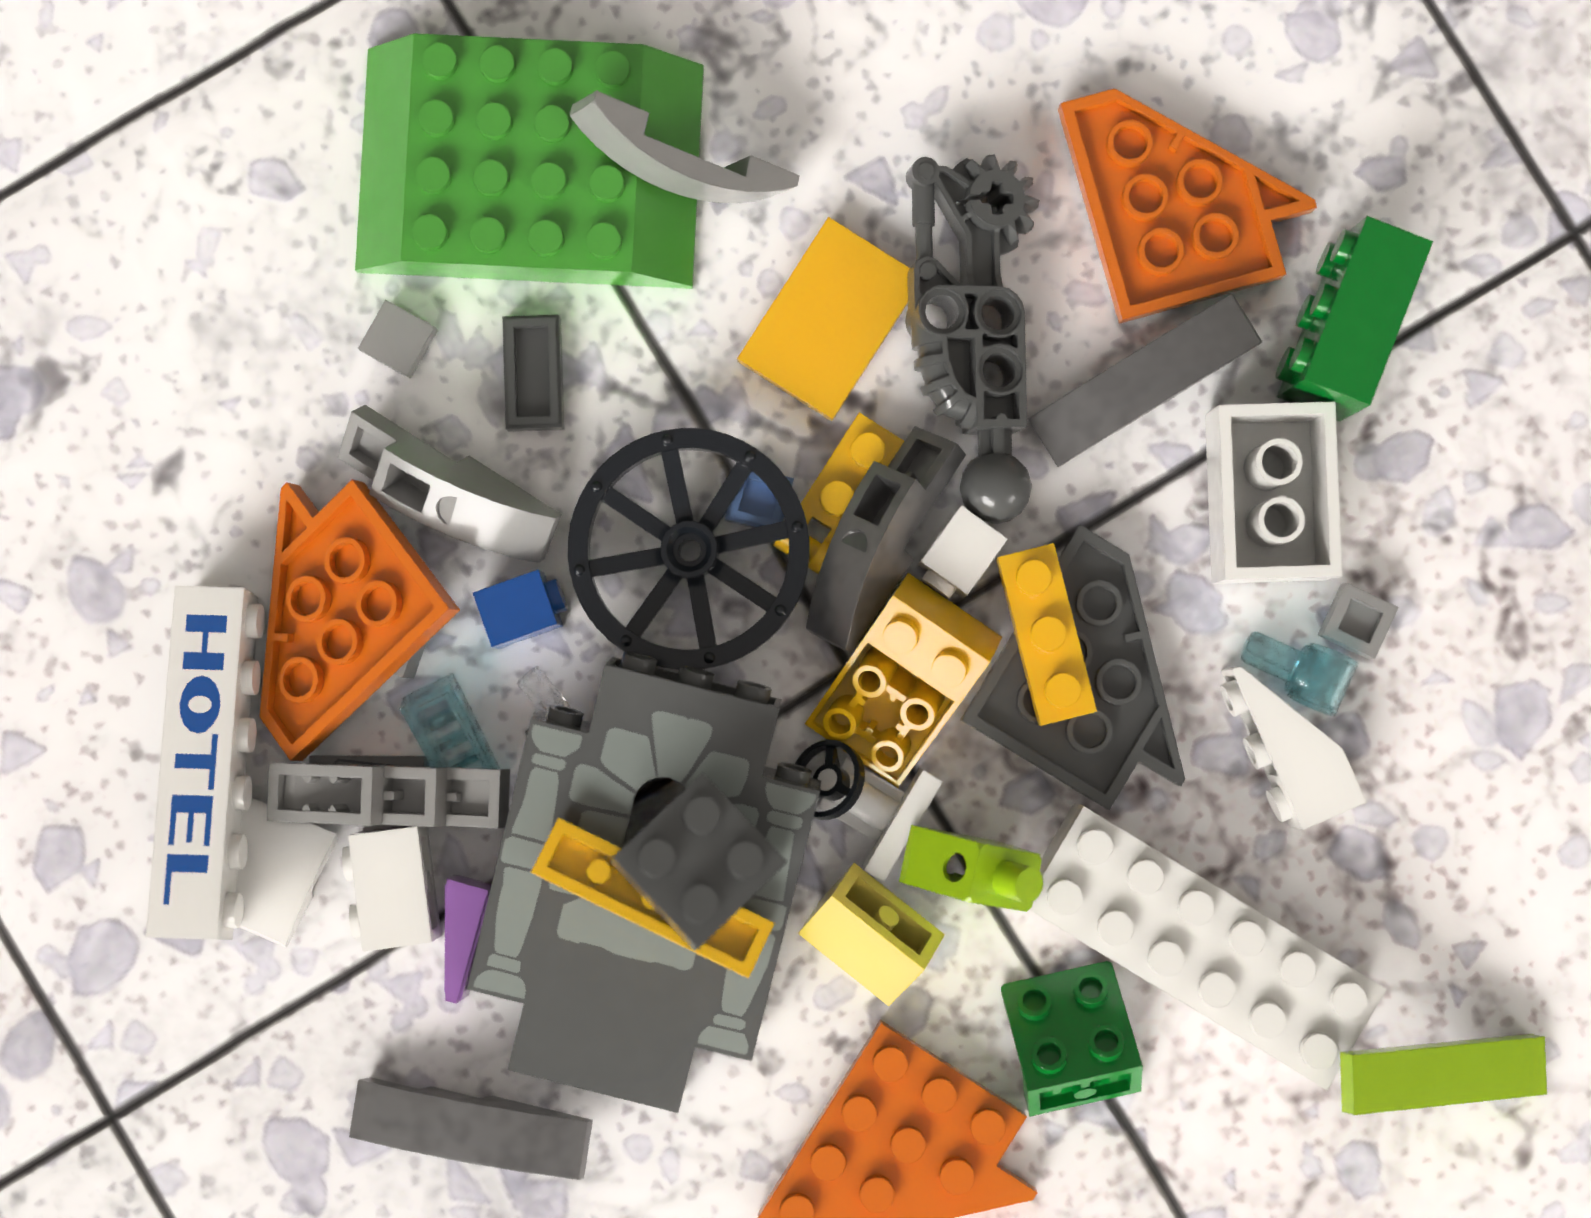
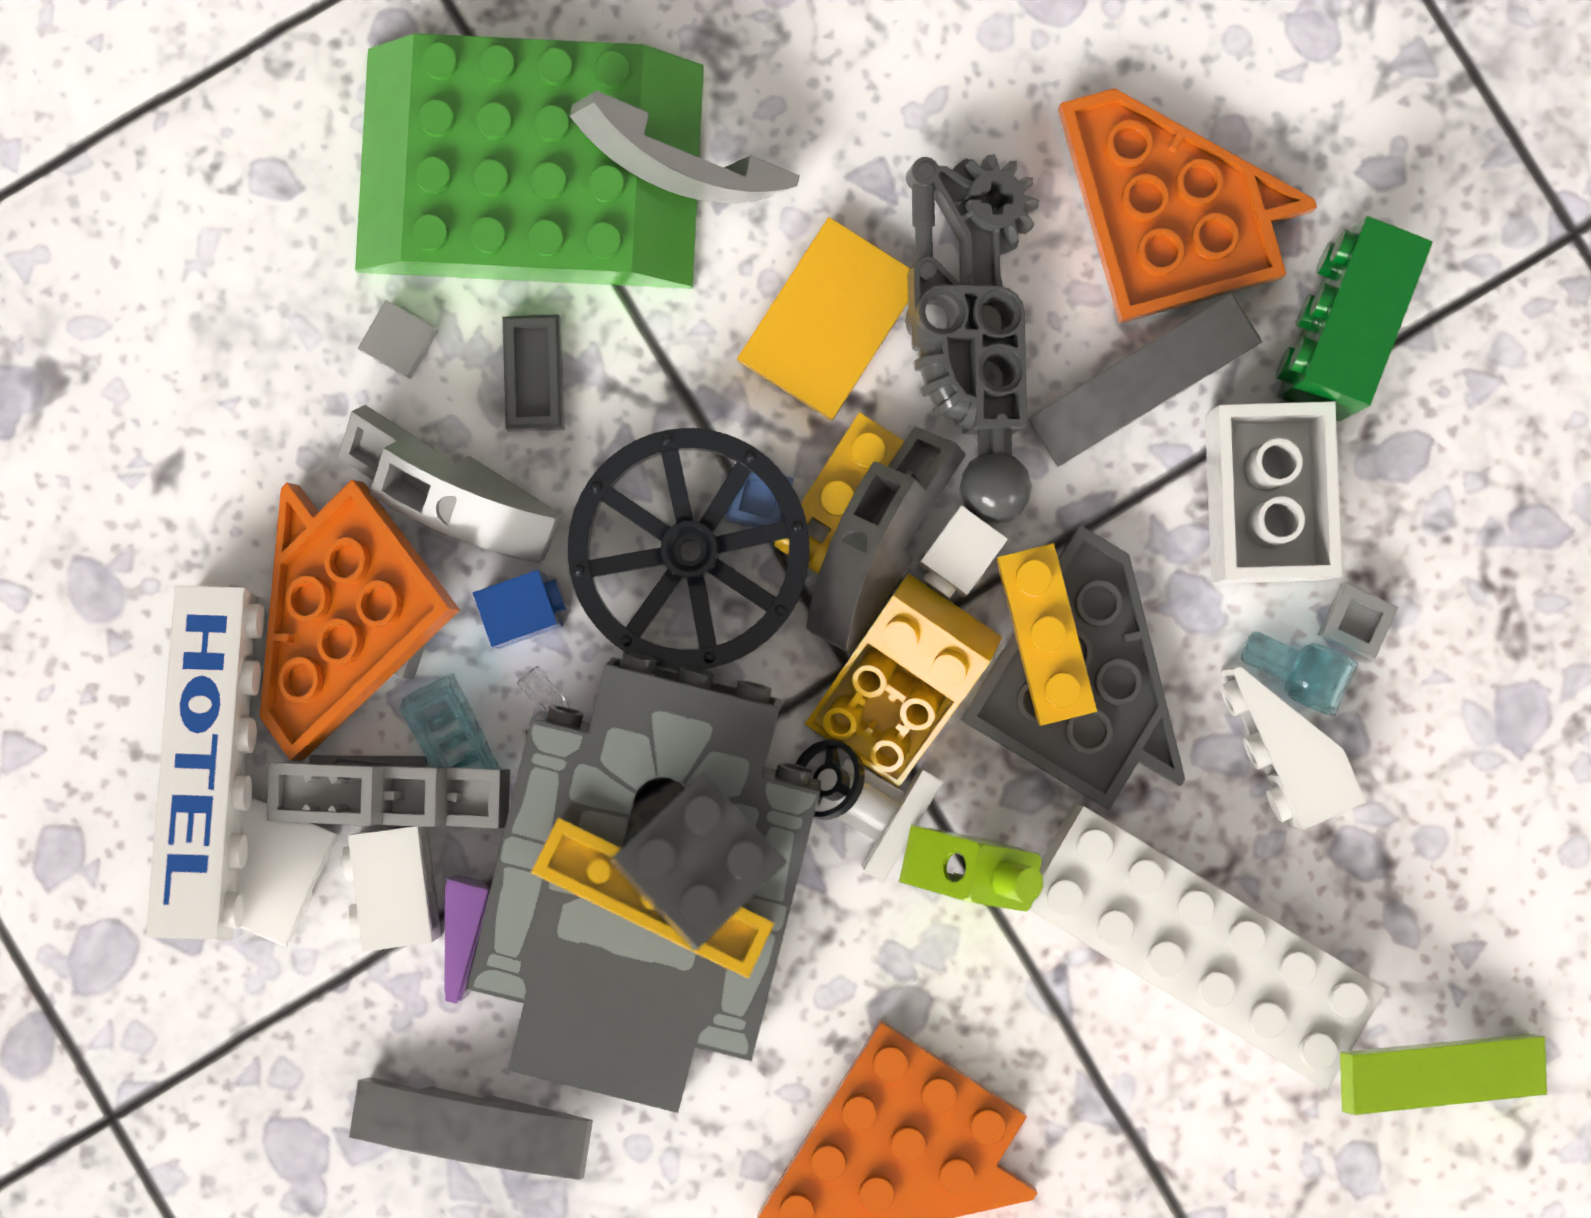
(871, 934): light yellow brick -> none
(1072, 1038): green bracket -> none

